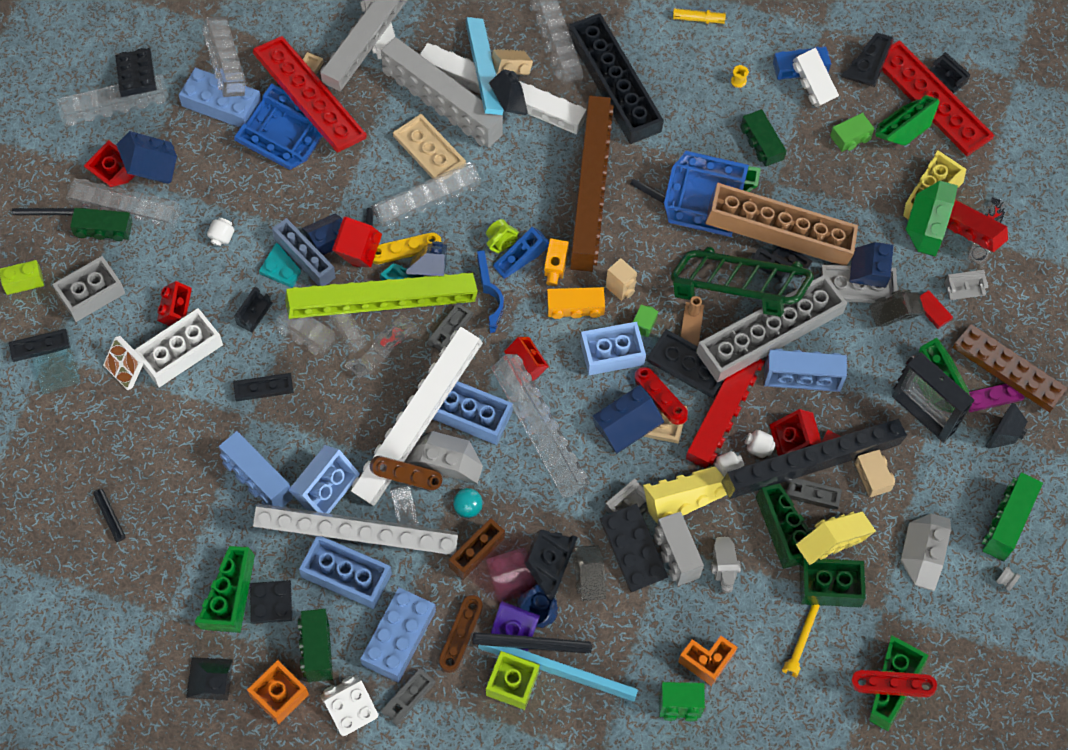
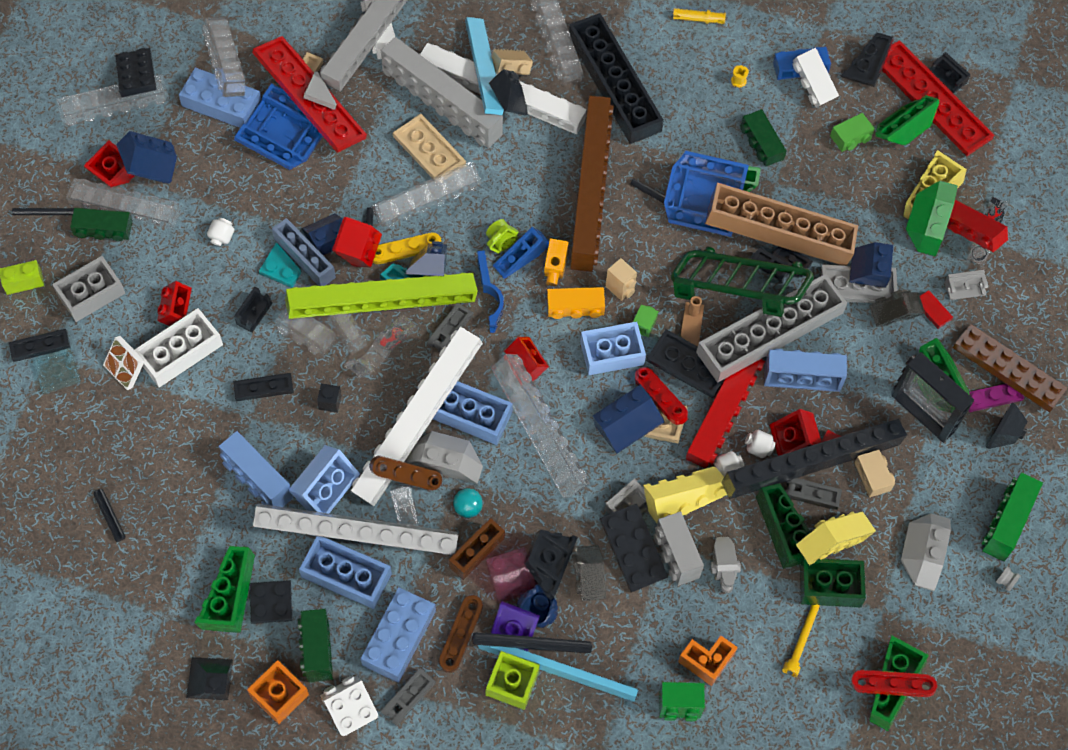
(319, 93): none -> light grey tile
(329, 398): none -> black brick

